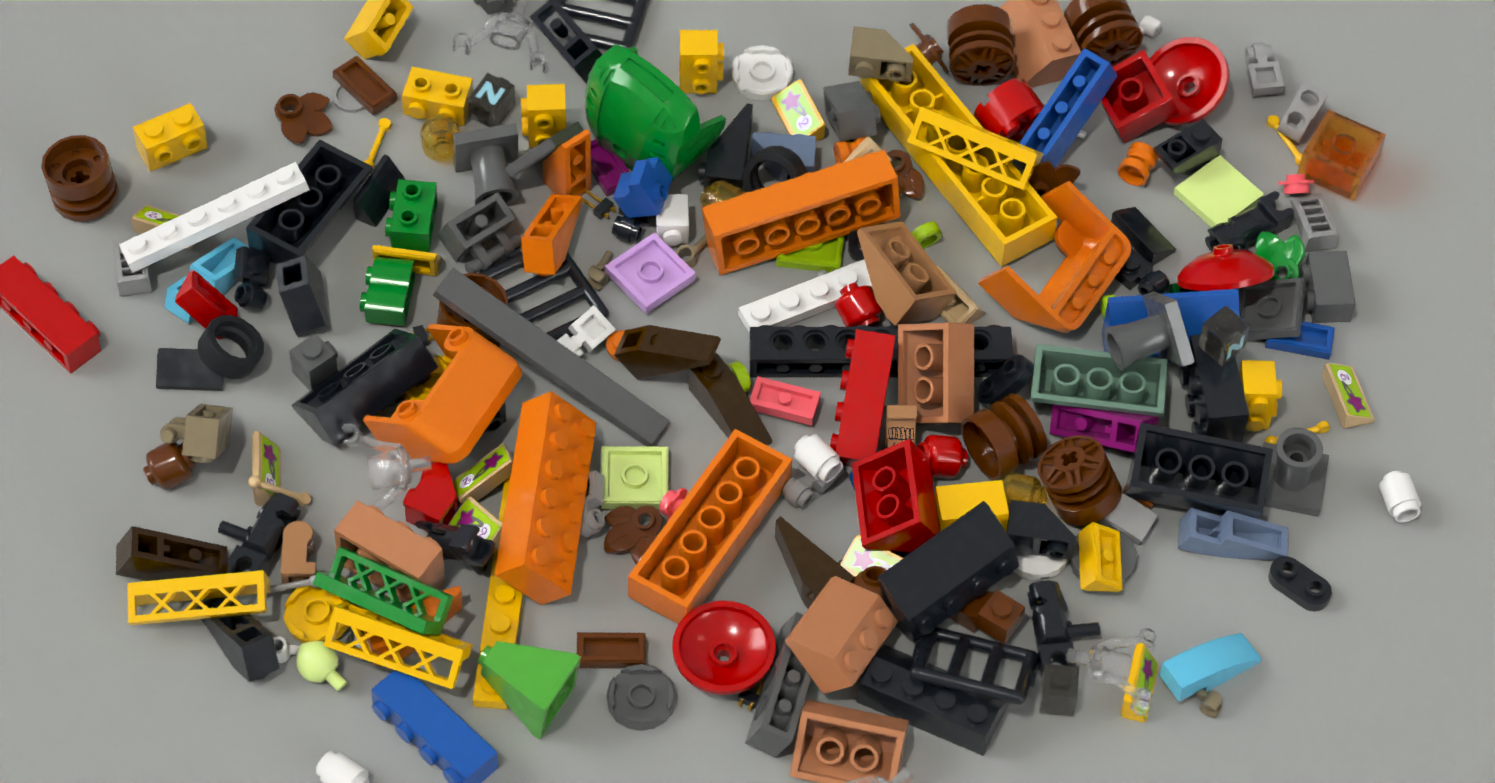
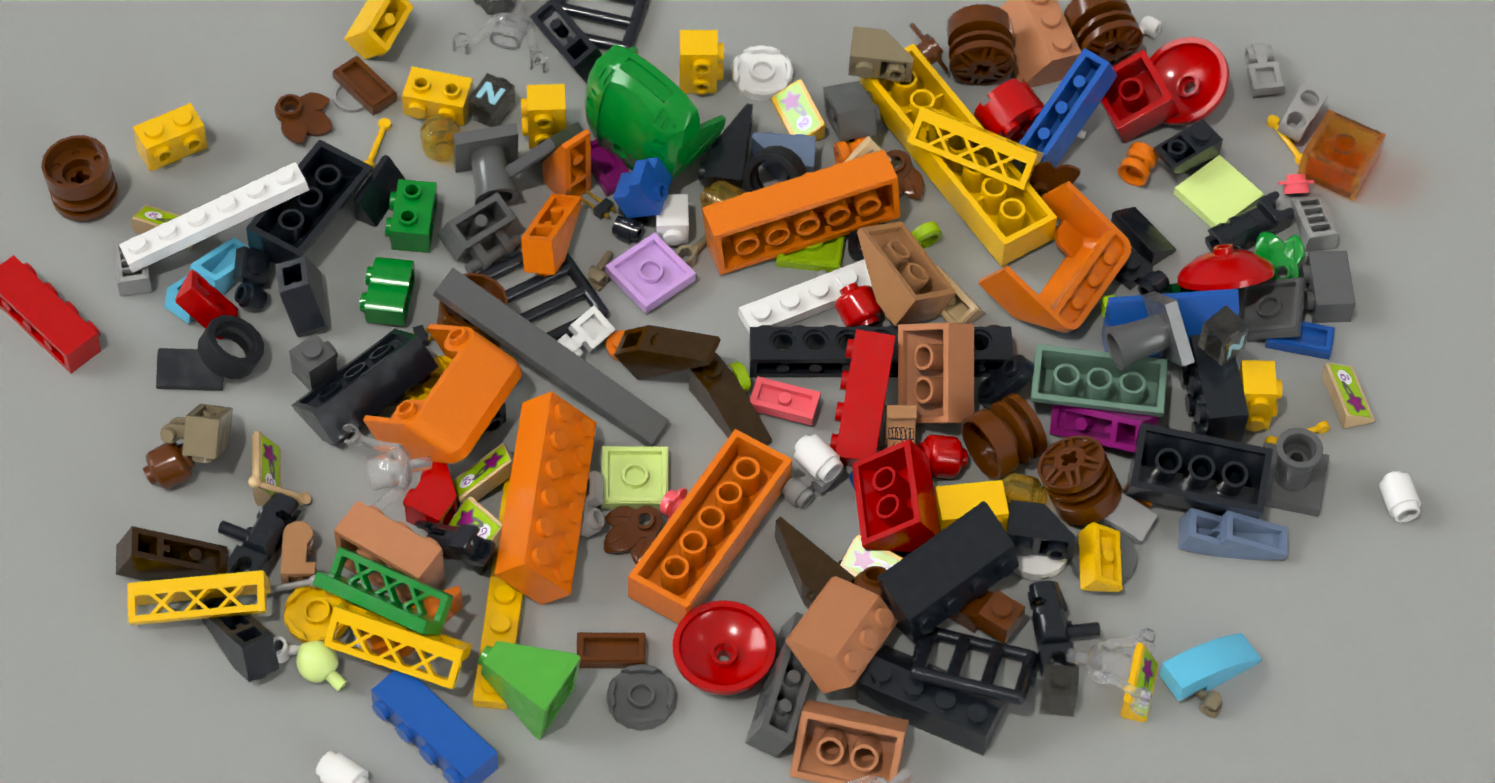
(425, 262): yellow slope -> none
(749, 698): black piece -> none
(1298, 584): black plate -> none

